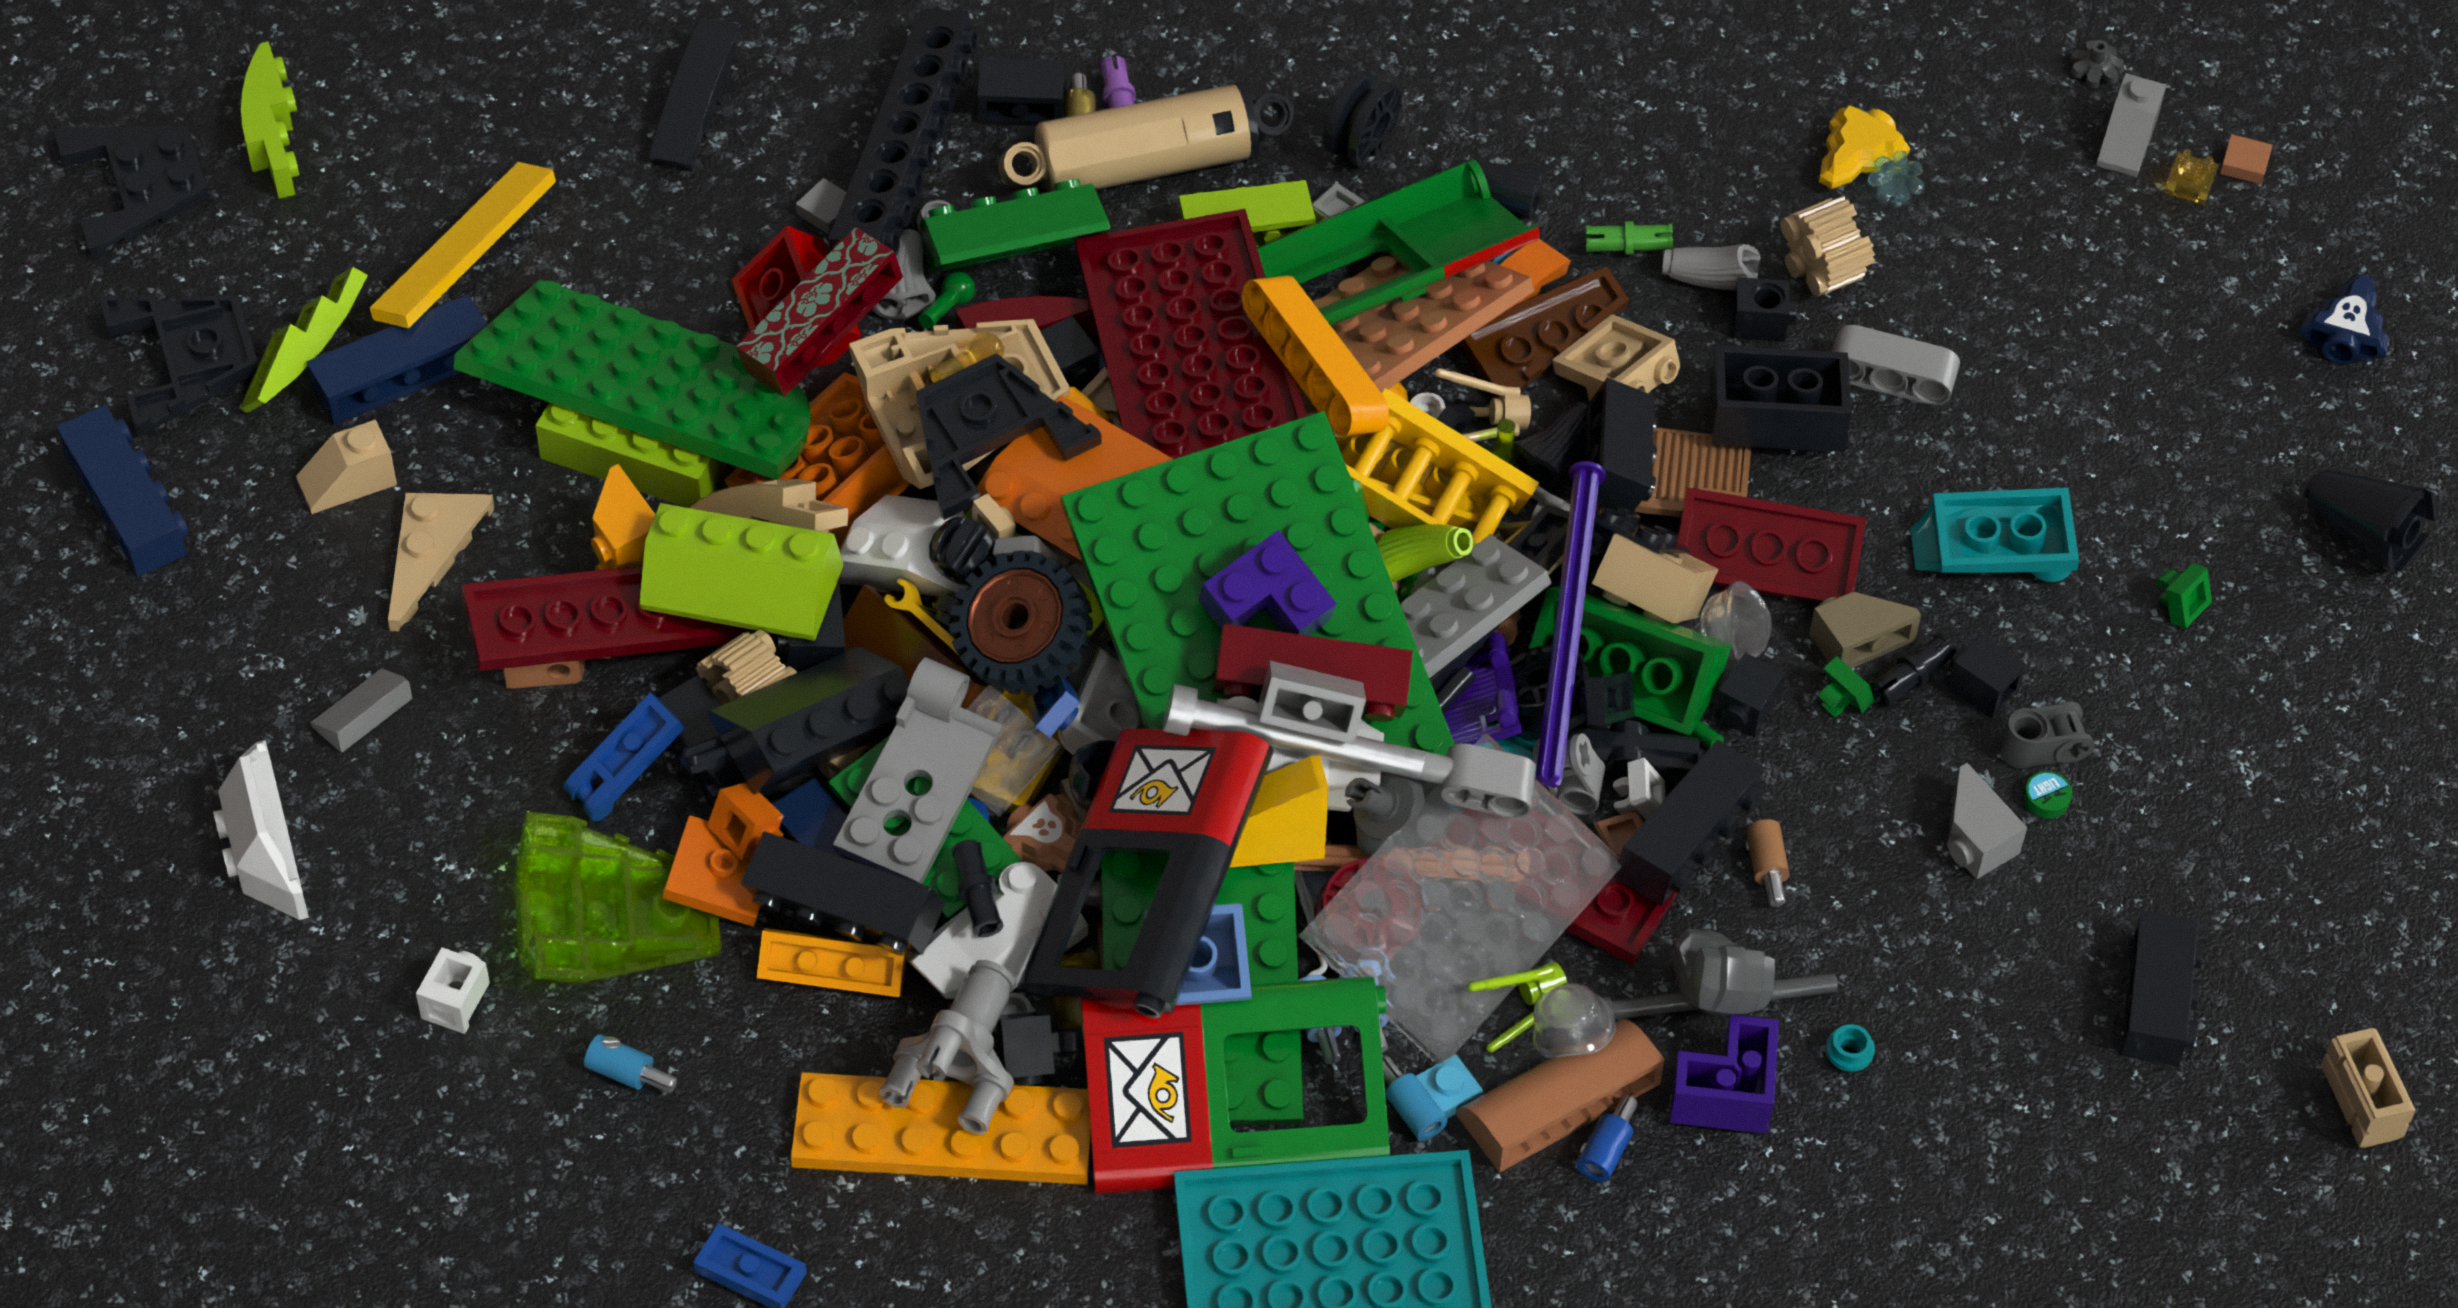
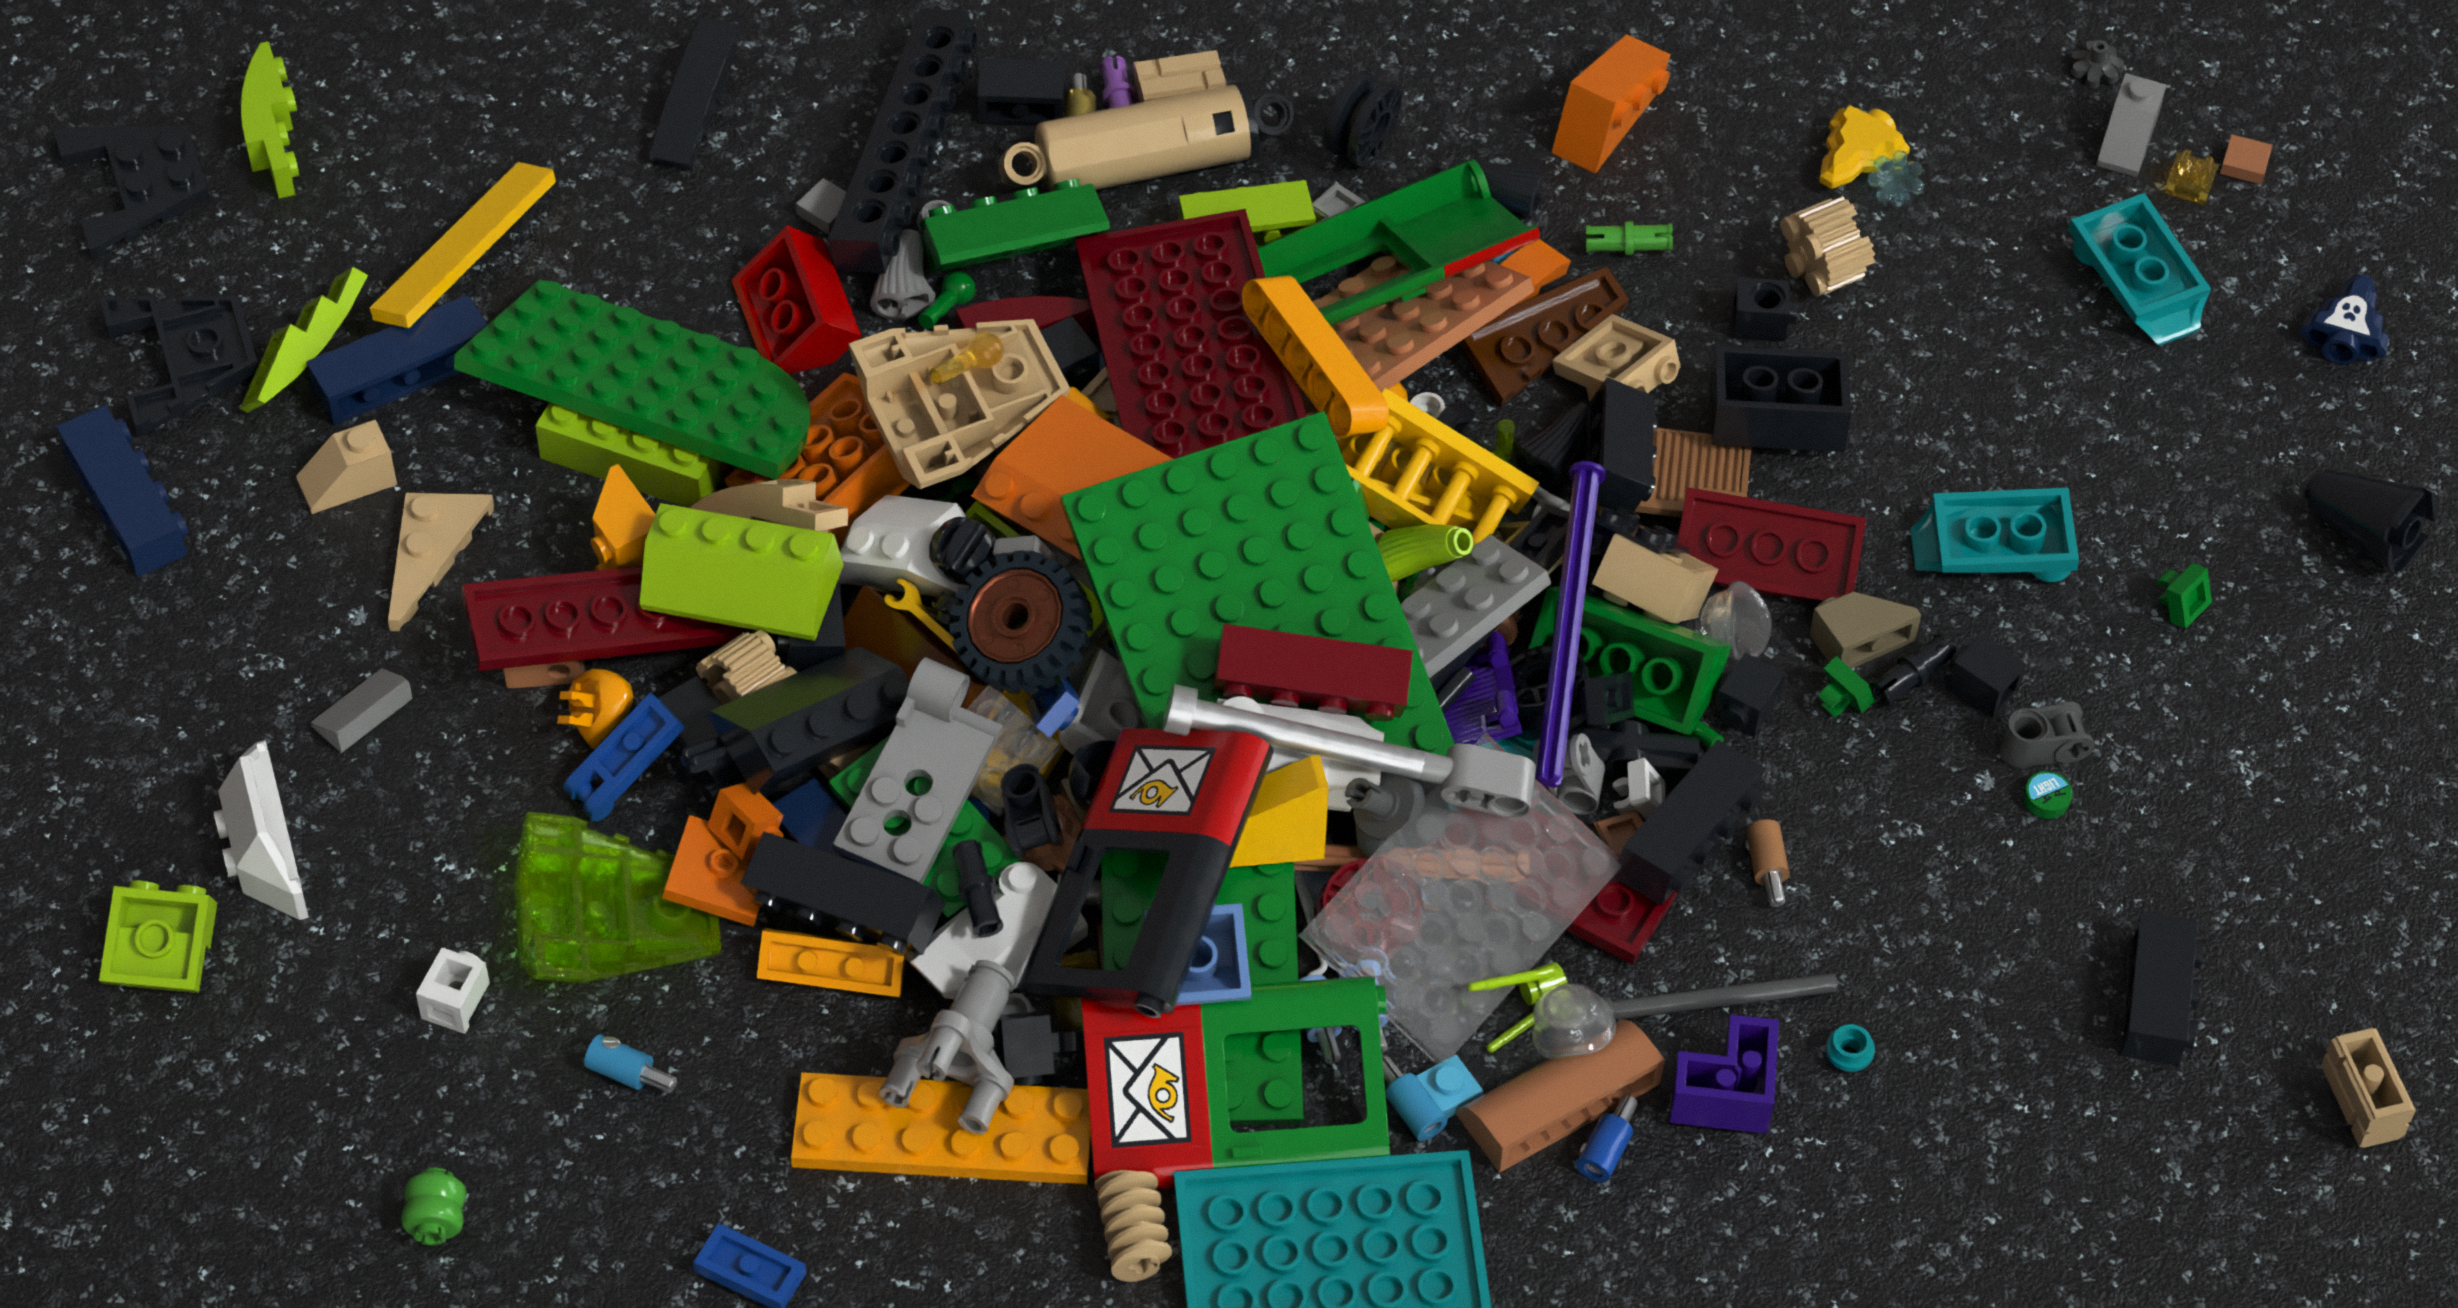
(157, 937): none -> lime plate
(433, 1206): none -> bright green piece
(597, 704): none -> light orange piece
(819, 311): dark red brick -> none
(983, 411): black wing -> none
(993, 517): tan plate -> none
(1029, 810): none -> black piece
(1133, 1224): none -> tan piece
(1177, 75): none -> tan brick
(1271, 581): dark purple brick -> none
(1311, 702): light grey brick -> none
(1508, 405): tan plant -> none
(1608, 101): none -> orange wedge
(1712, 265): light grey piece -> none
(1720, 974): dark grey piece -> none
(1898, 364): light grey beam -> none
(1981, 826): light grey slope -> none
(2143, 267): none -> teal slope

